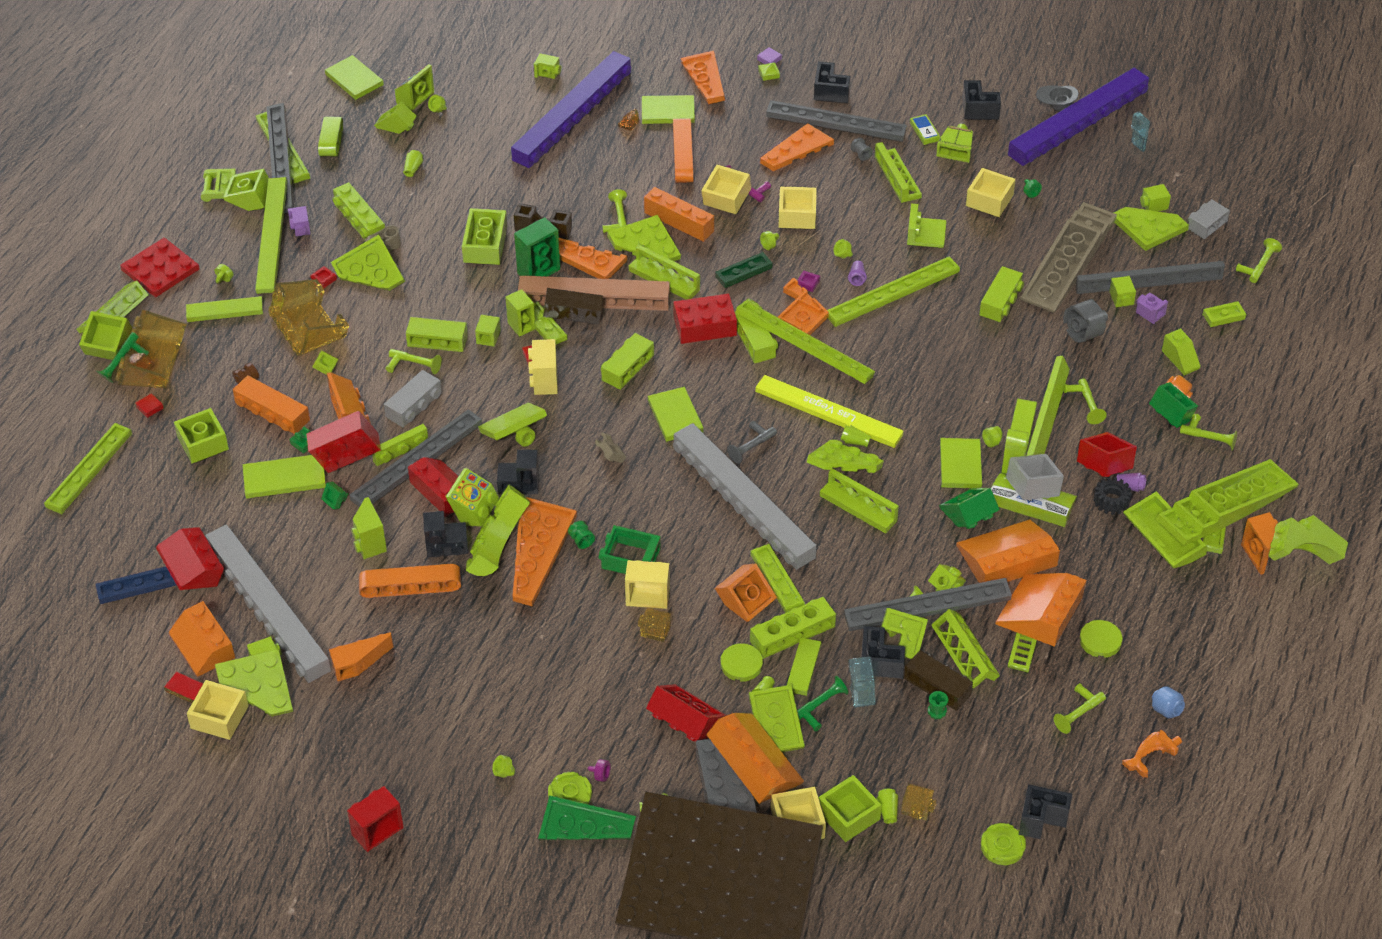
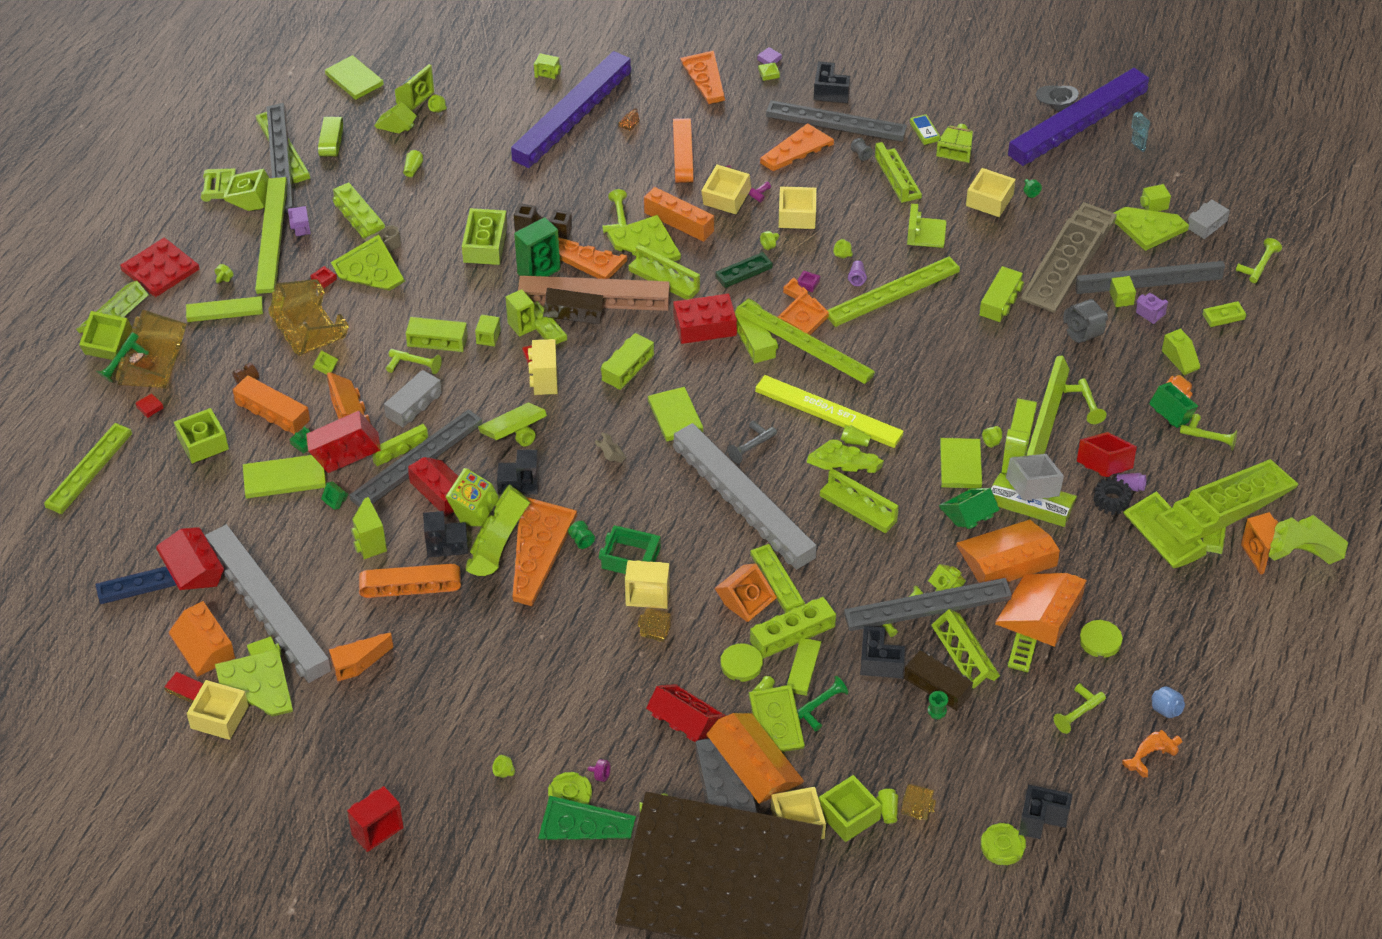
(666, 108): lime tile -> none
(862, 682): clear light blue slope -> none
(909, 626): lime plate -> none
(978, 103): black brick -> none

